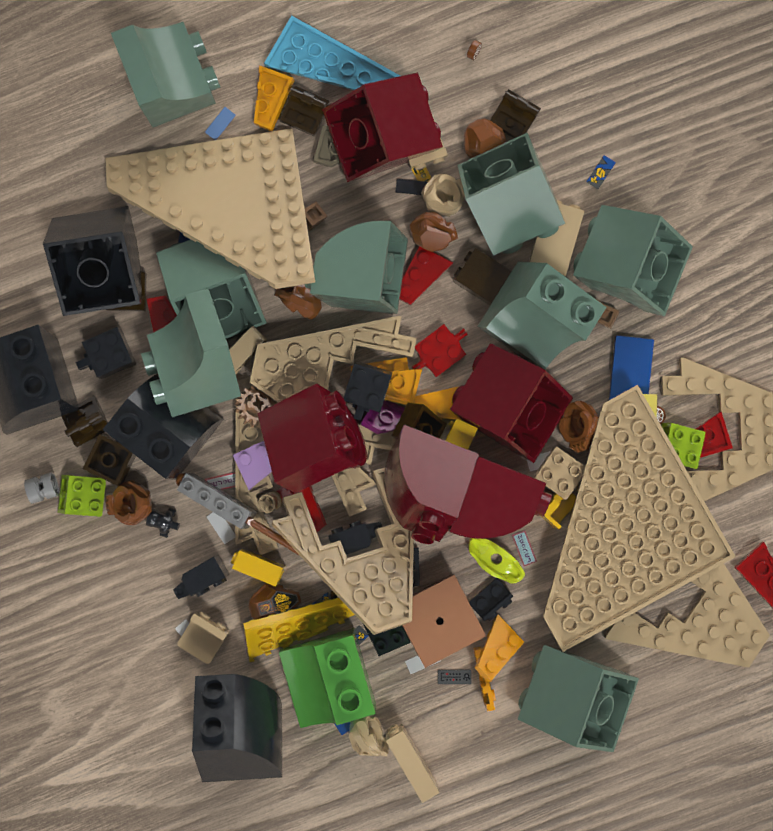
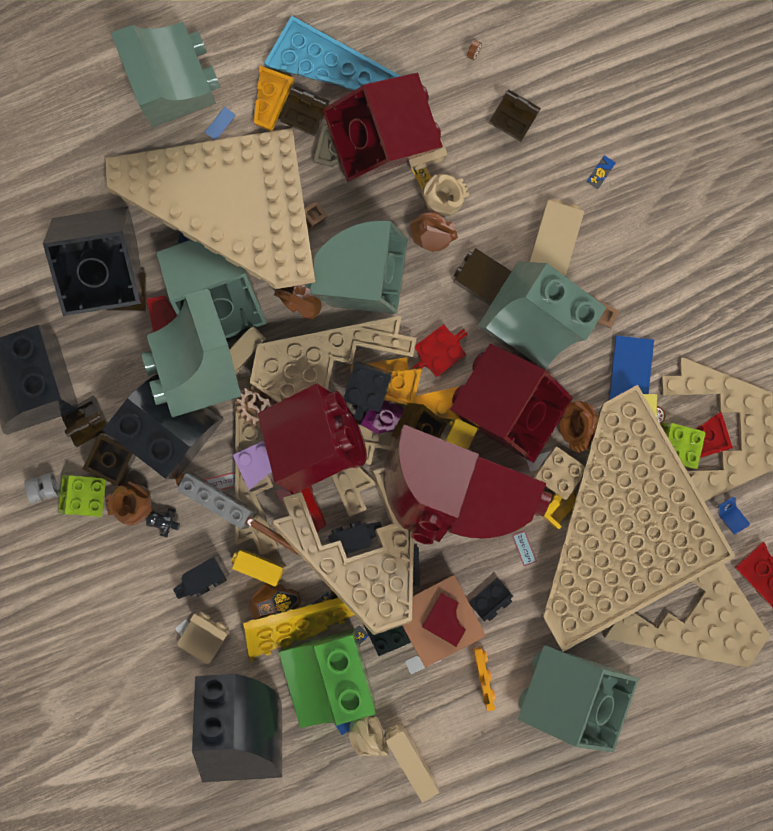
(107, 354): black hinge -> none
(221, 527): white sticker -> none
(267, 505): tan wheel -> none
(410, 186): black sticker -> none
(421, 274): red wing -> none
(443, 620): none -> dark red tile
(454, 677): dark grey sticker -> none
(482, 136): dark orange helmet -> none
(499, 648): light orange wing -> none
(507, 569): neon yellow piece -> none
(510, 195): sand green brick -> none
(633, 258): sand green brick -> none
(732, 516): none -> blue bracket

